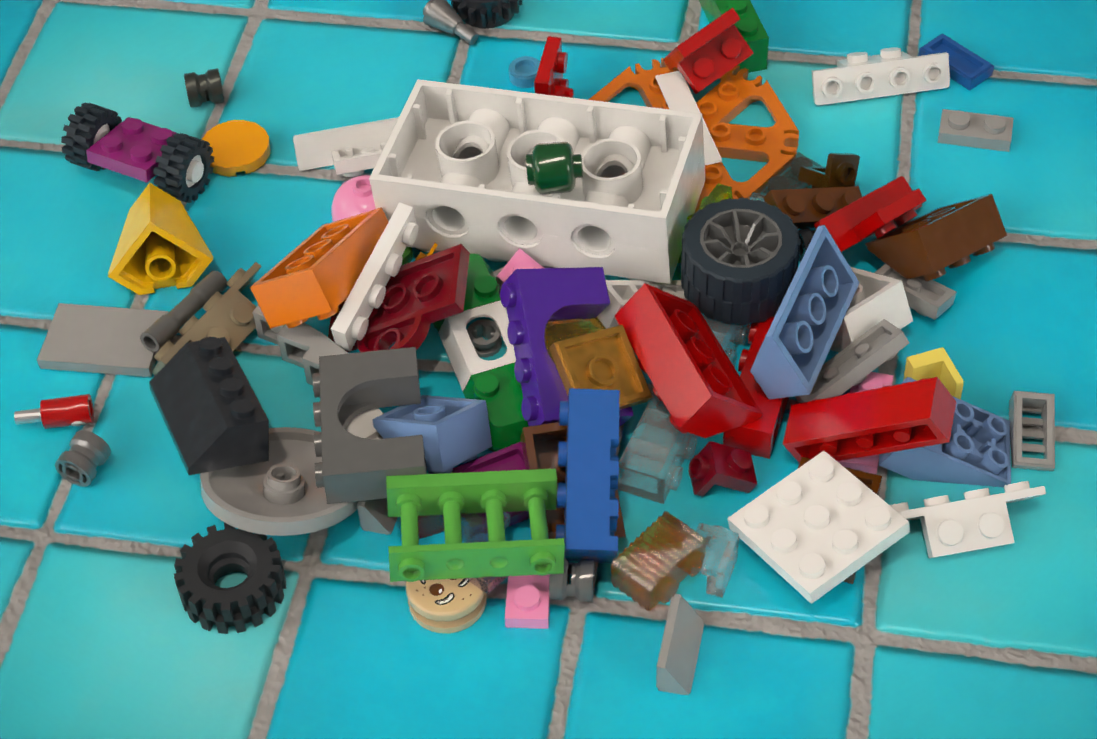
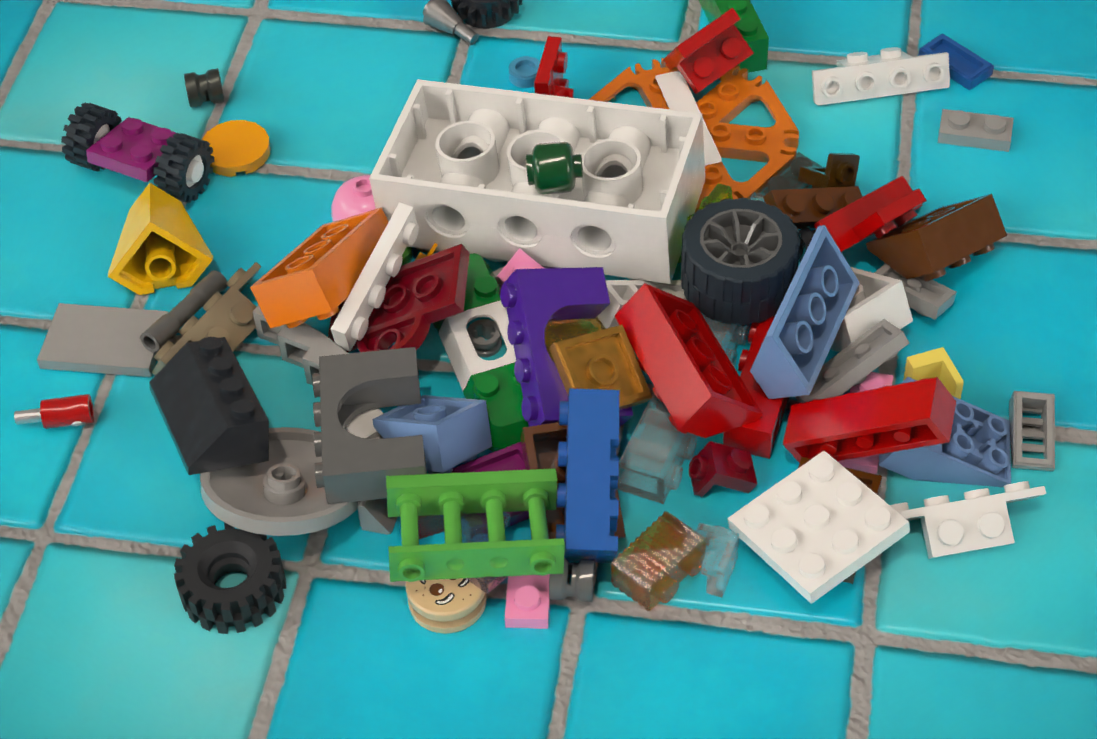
(82, 459): flat silver wheel -> none
(347, 147): white bracket -> none
(679, 648): light grey slope -> none

